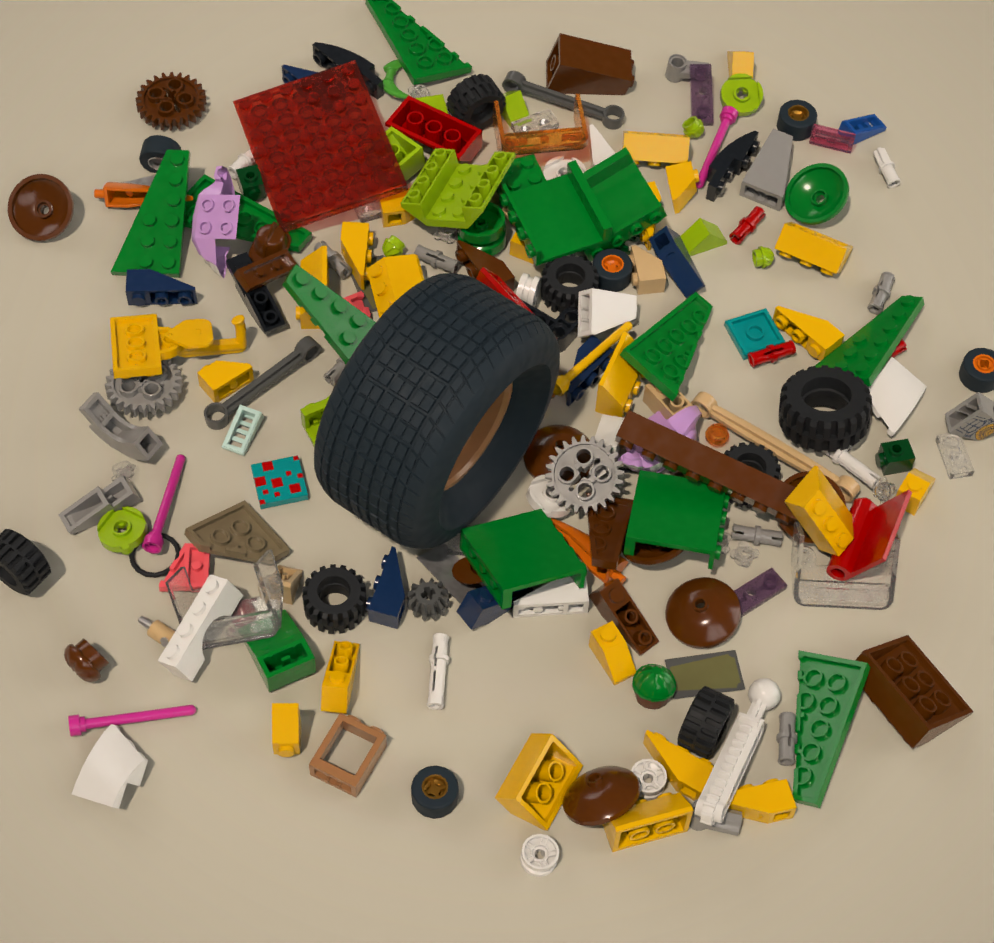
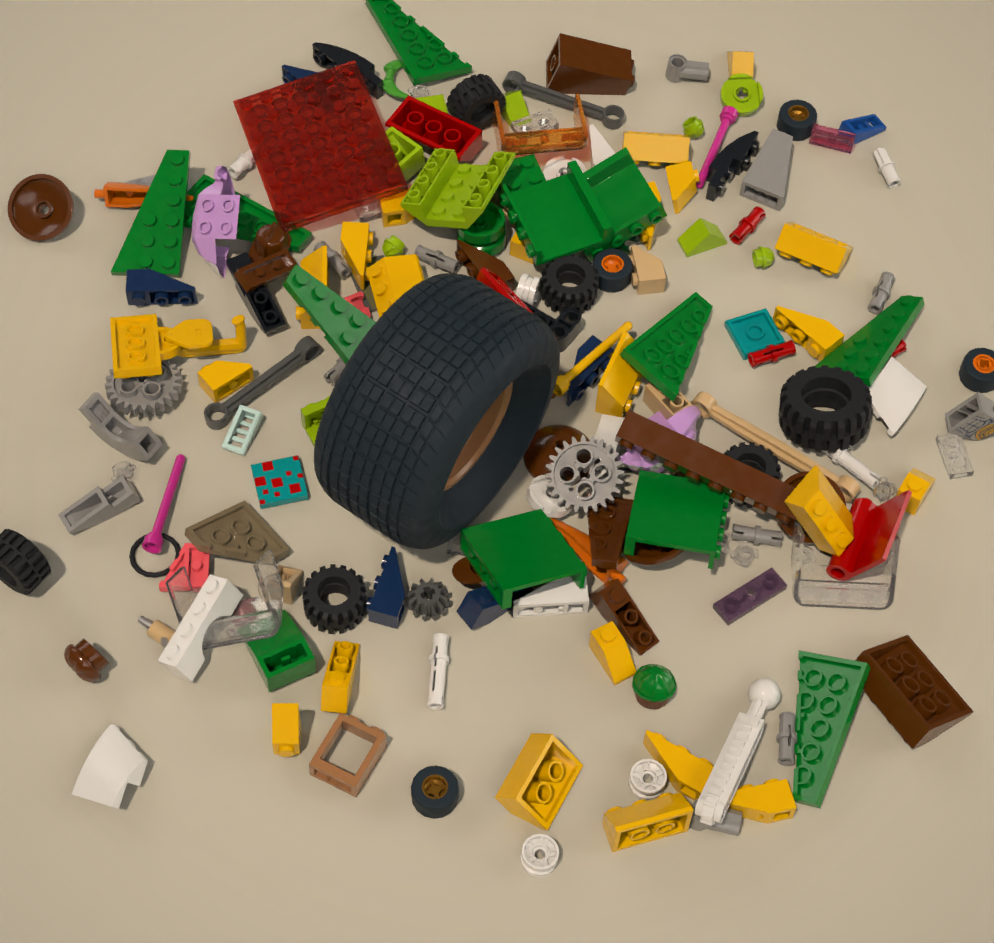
(80, 724): dark pink piece -> none
(127, 540): lime plate -> none
(154, 150): black wheel -> none
(160, 110): reddish brown gear -> none
(250, 182): dark green brick -> none
(440, 566): flat silver sticker -> none
(441, 234): clear plate -> none
(601, 795): reddish brown dish -> none
(603, 310): white slope -> none
(677, 260): dark blue slope -> none
(701, 82): clear purple tile -> none
(705, 625): reddish brown dish -> none
(705, 722): black tyre -> none
(714, 670): olive sticker -> none
(717, 435): clear orange plate -> none
(812, 185): green dish -> none
(895, 457): dark green brick -> none

